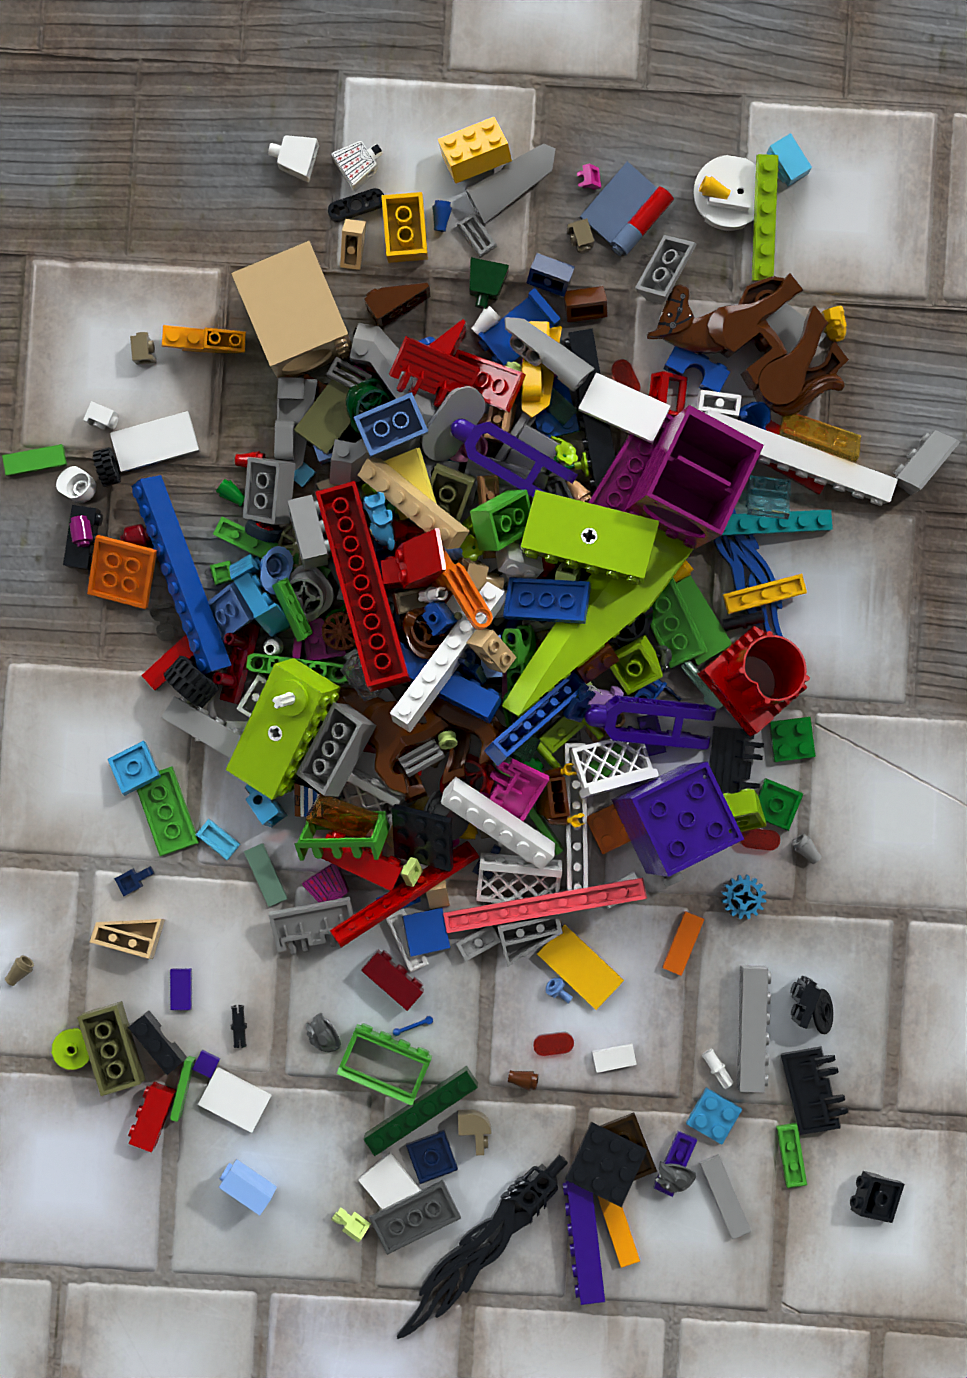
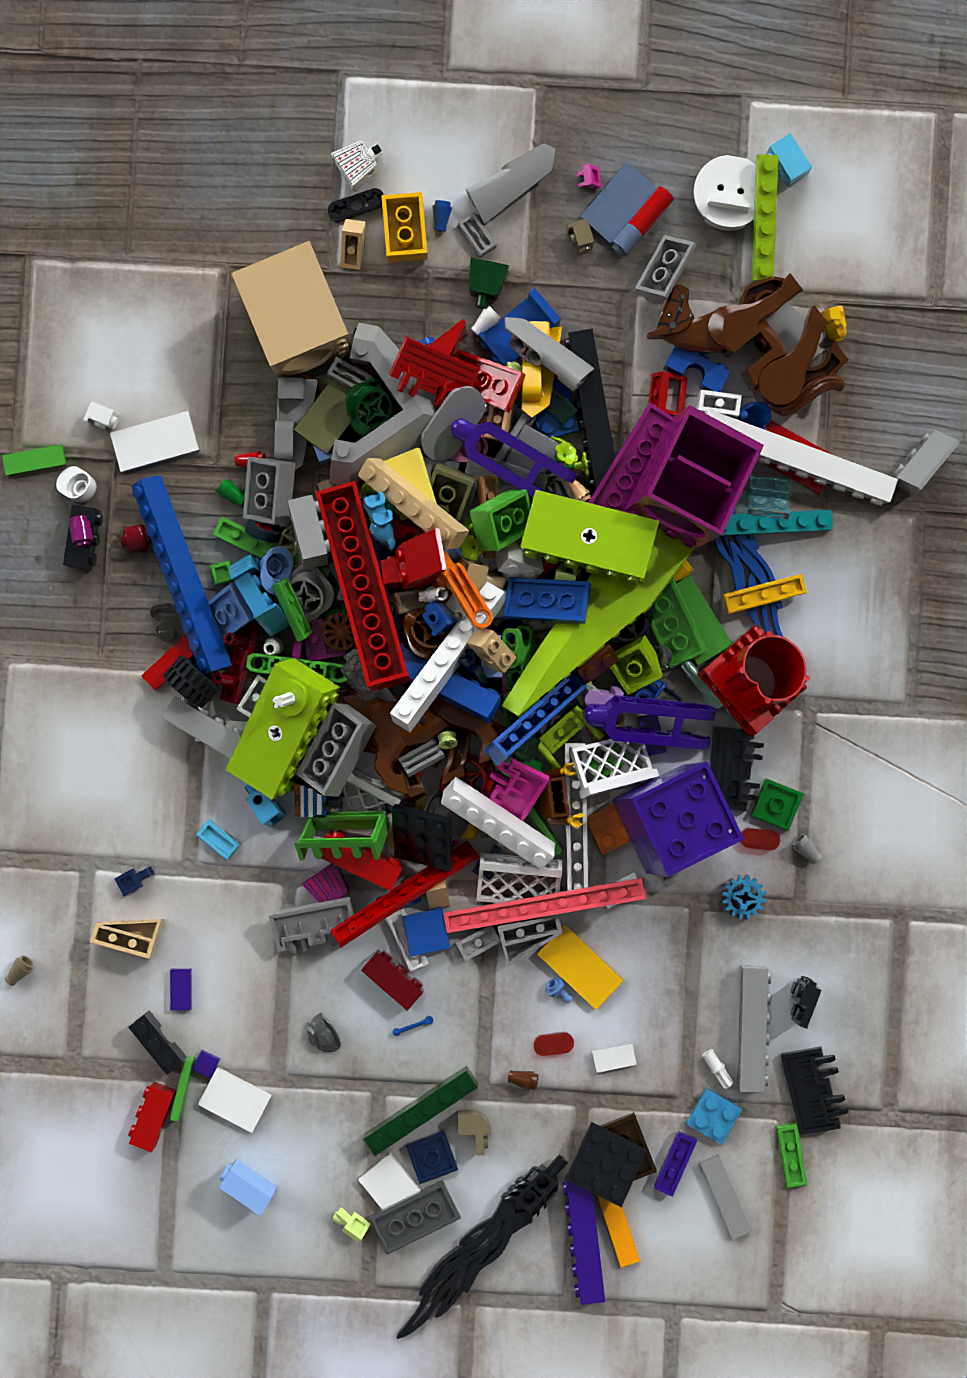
(61, 1052): lime plate -> none
(106, 467): black tyre -> none
(111, 1048): olive brick -> none
(121, 571): orange plate -> none
(134, 768): dark azure plate -> none
(142, 349): dark tan brick -> none
(167, 813): bright green tile -> none
(203, 340): light orange slope -> none
(238, 1026): black pin -> none
(265, 874): sand green tile -> none
(296, 155): white torso -> none
(303, 475): medium azure tile -> none
(341, 816): clear orange tile -> none
(391, 425): medium blue brick -> none
(392, 302): reddish brown slope -> none
(402, 1047): bright green window -> none
(411, 872): yellowish green plate -> none
(474, 150): yellow brick -> none
(550, 274): dark blue brick -> none
(578, 706): dark blue plate -> none
(585, 304): reddish brown brick -> none
(624, 374): clear red tile -> none
(624, 408): white tile -> none
(675, 1177): dark grey hat -> none
(683, 943): orange tile -> none
(713, 188): yellow cone -> none
(743, 620): black pin -> none
(746, 809): lime slope -> none
(792, 739): green plate -> none
(821, 436): clear yellow tile -> none
(823, 1013): black wheel -> none
(876, 1197): black plate -> none

